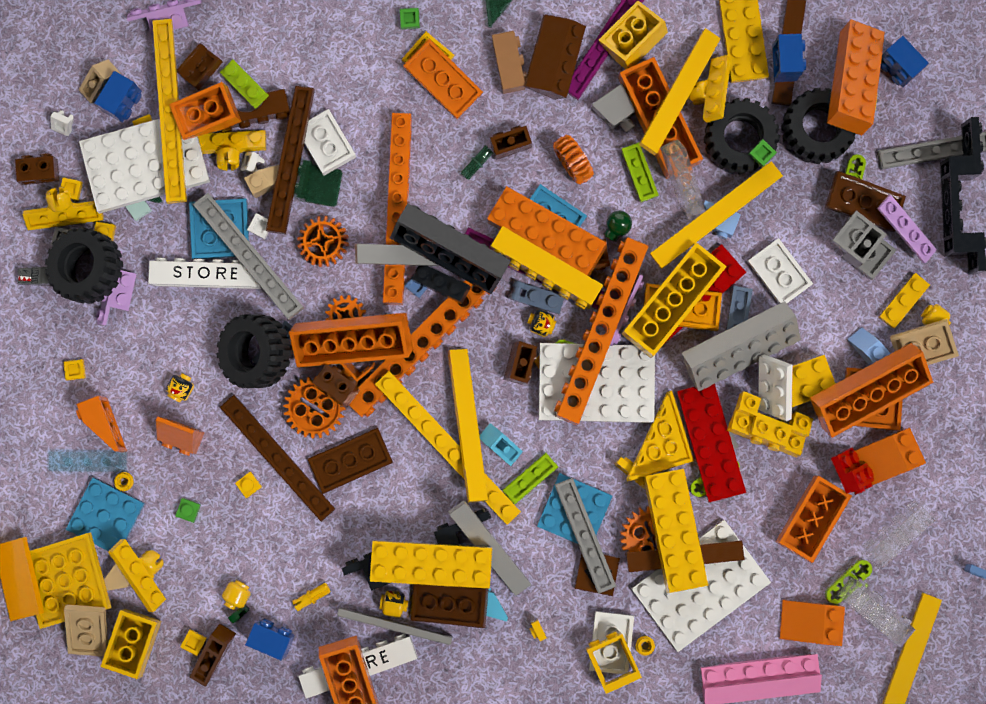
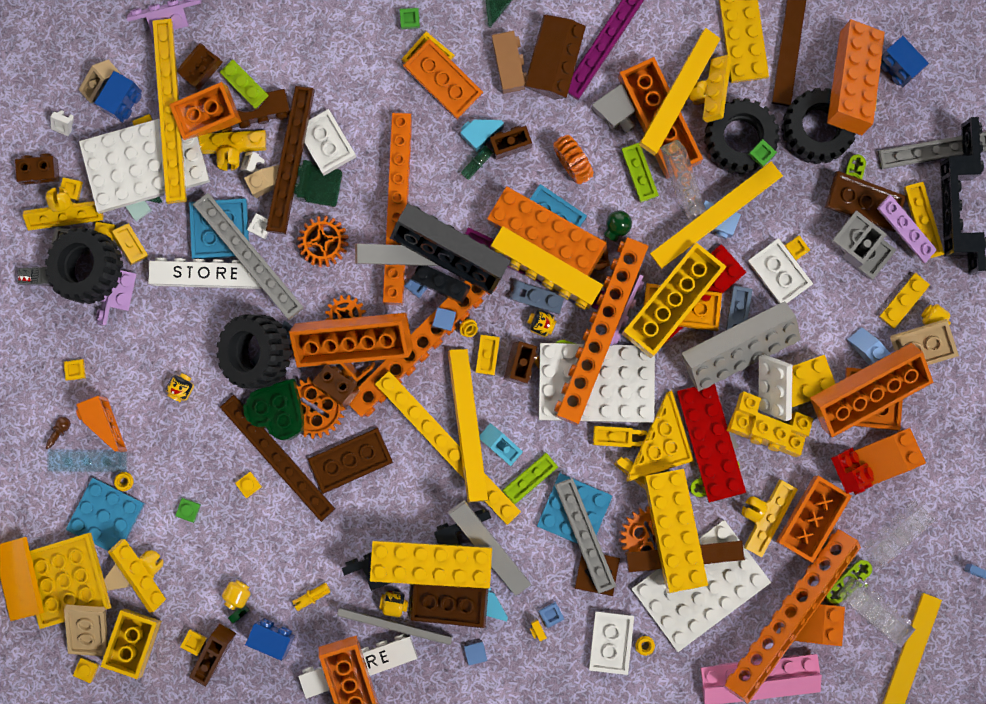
(61, 425): none -> reddish brown bar
(86, 670): none -> yellow plate
(129, 244): none -> yellow plate
(178, 435): orange slope -> none
(277, 410): none -> dark green plate
(444, 319): none -> medium blue tile
(468, 328): none -> yellow plate
(475, 653): none -> medium blue tile
(479, 132): none -> medium azure slope
(487, 355): none -> yellow plate
(551, 614): none -> medium blue tile
(616, 436): none -> yellow hinge
(621, 680): yellow window -> none
(633, 35): yellow slope -> none
(767, 516): none -> yellow plate
(788, 57): blue brick -> none
(797, 247): none -> yellow tile
(804, 610): none -> orange brick
(923, 215): none -> yellow plate

